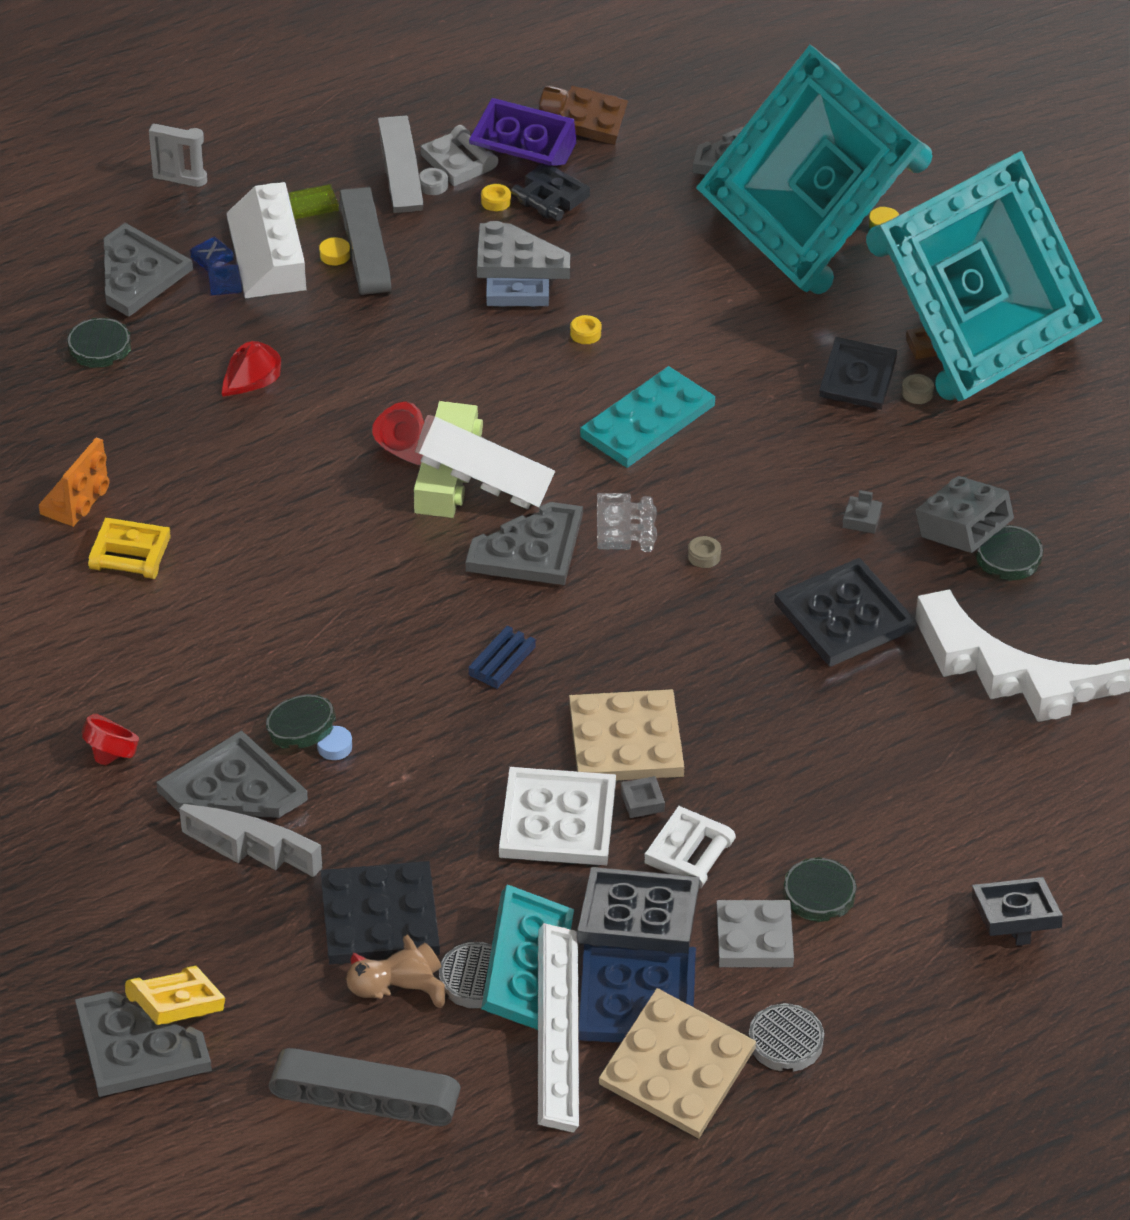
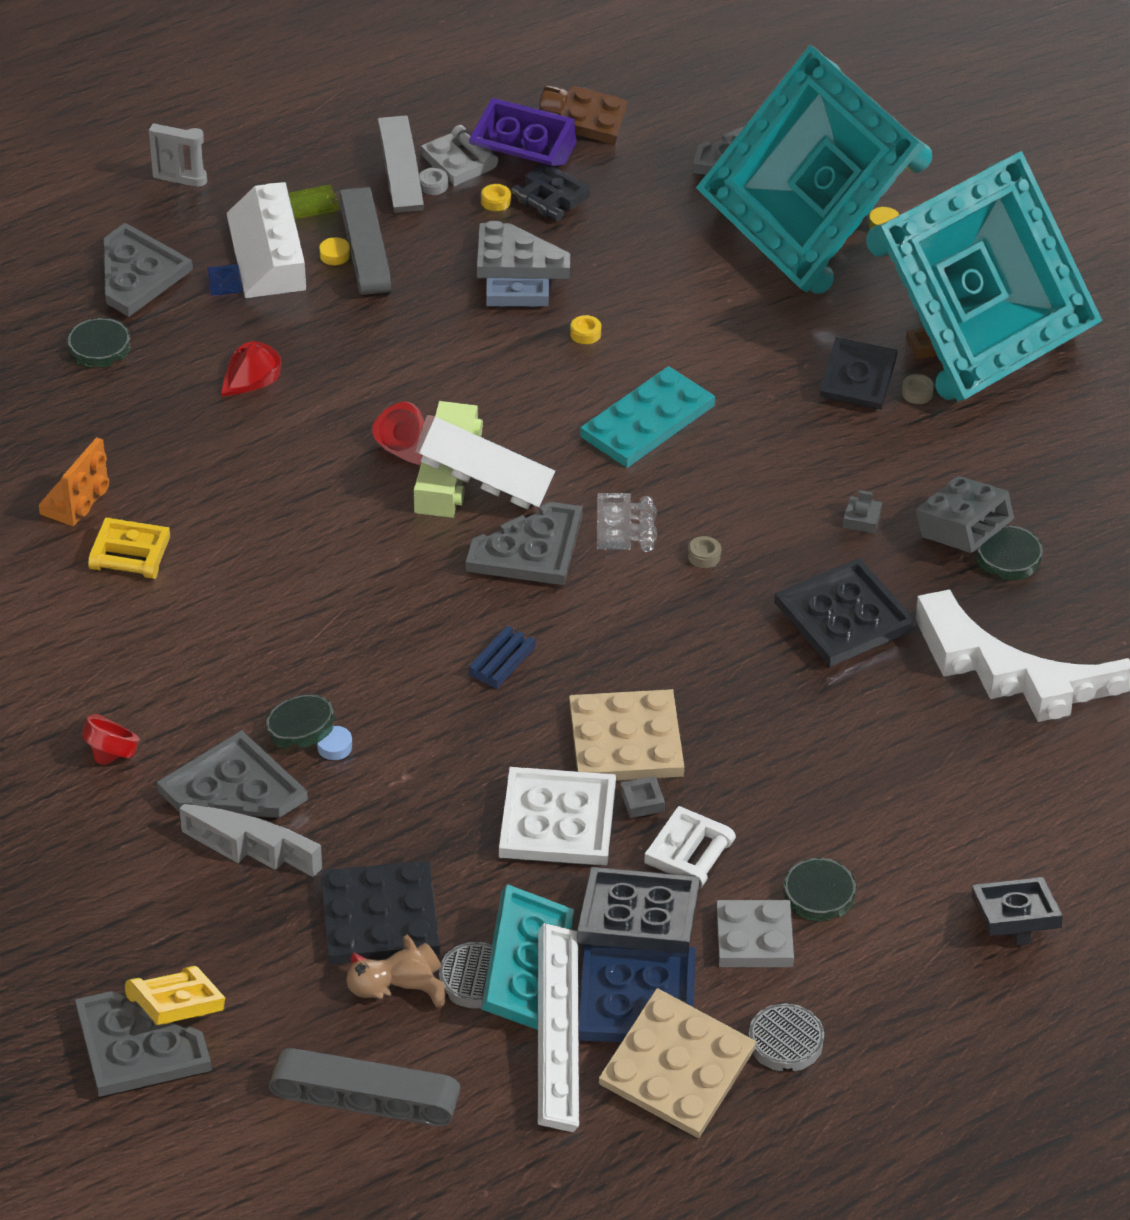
(211, 253): clear blue tile -> none

